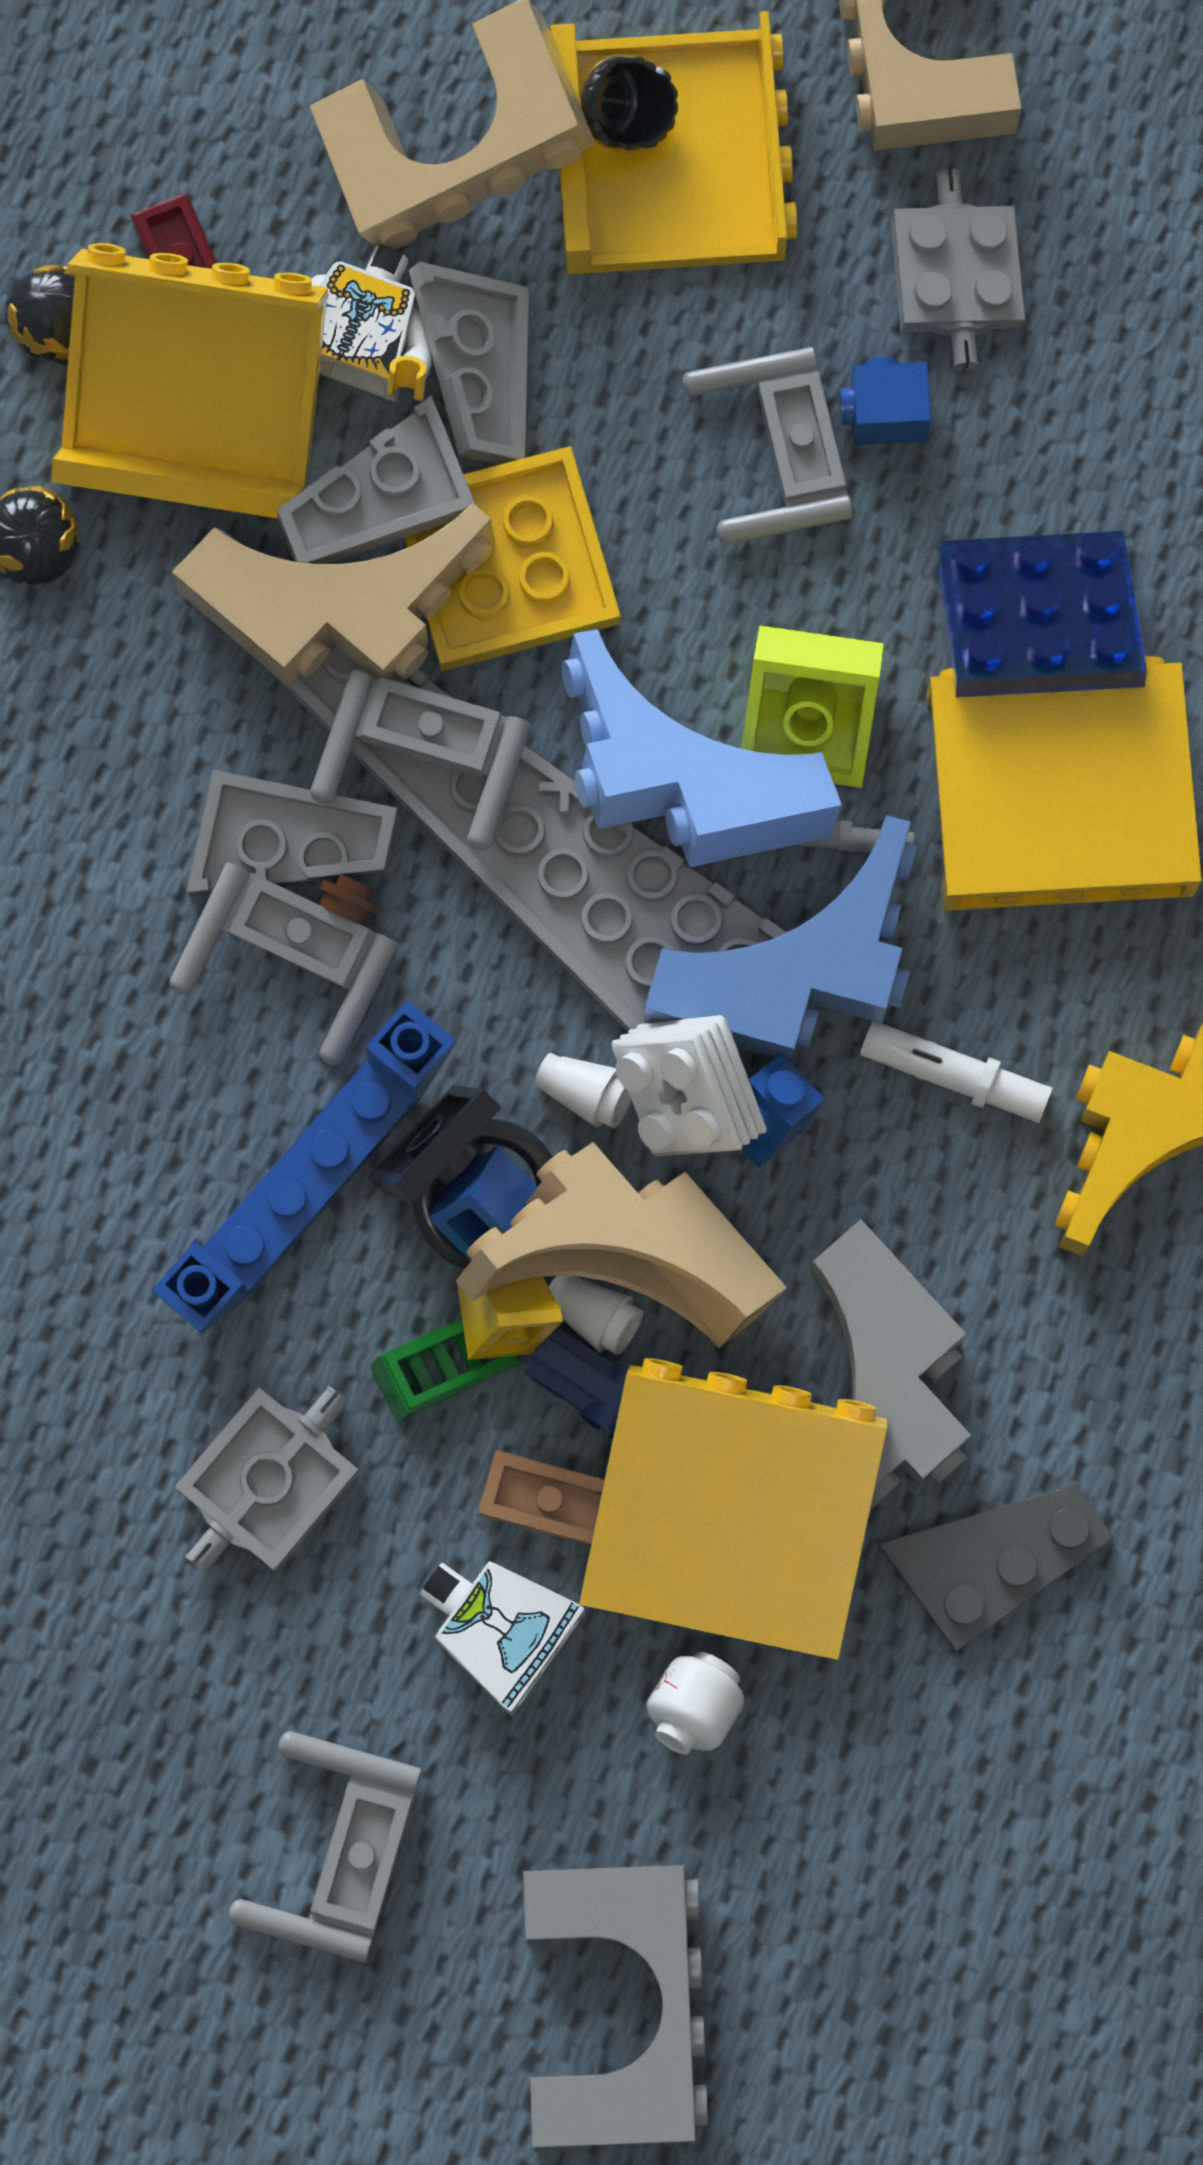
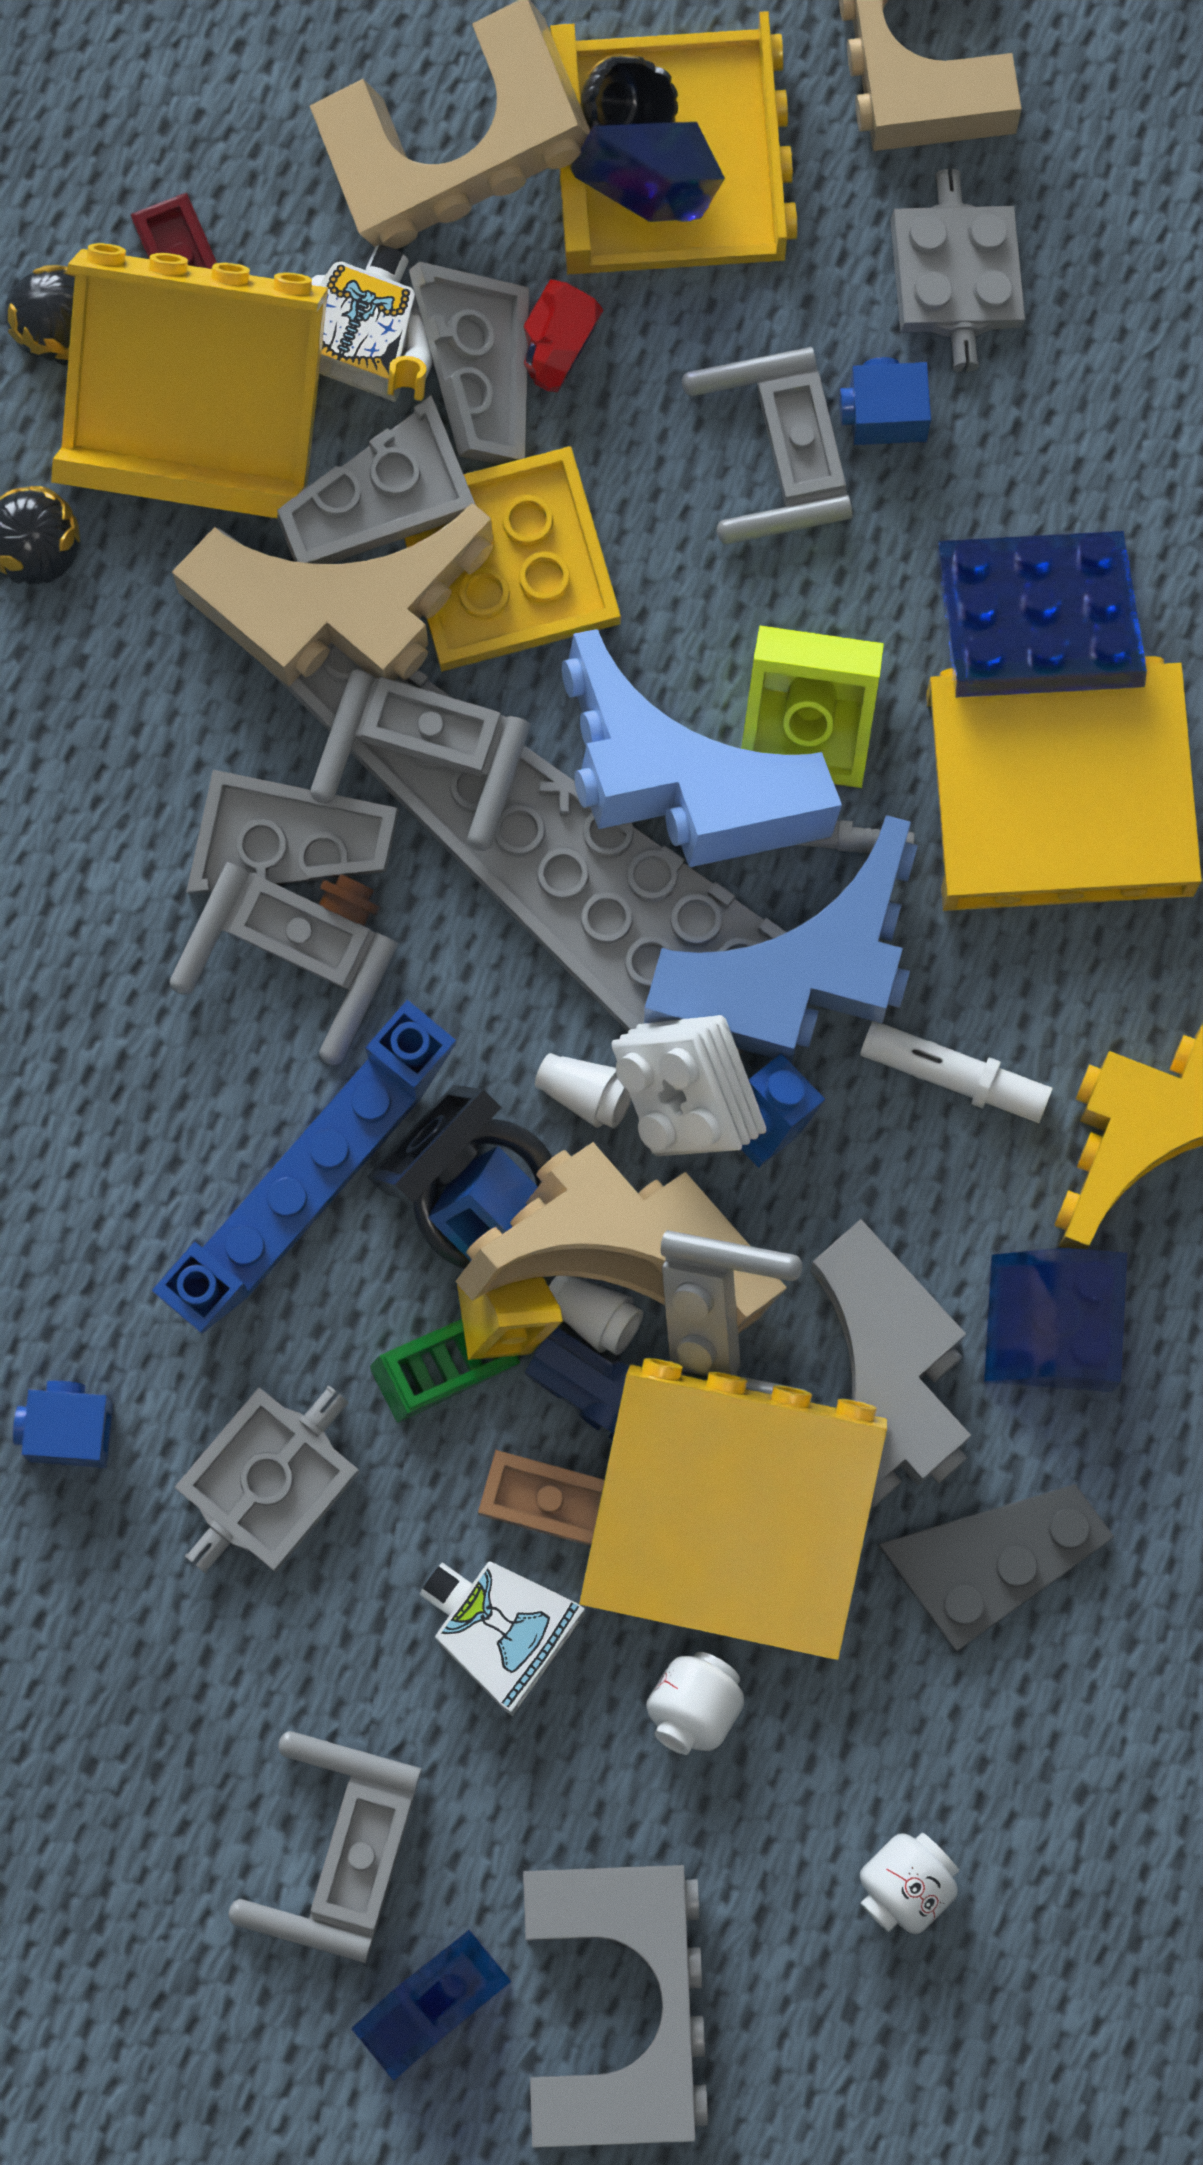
(64, 1426): none -> blue brick
(430, 2005): none -> clear blue slope
(558, 333): none -> red rock
(651, 169): none -> clear blue slope
(703, 1300): none -> light grey plate
(909, 1883): none -> white head
(1056, 1319): none -> clear blue slope

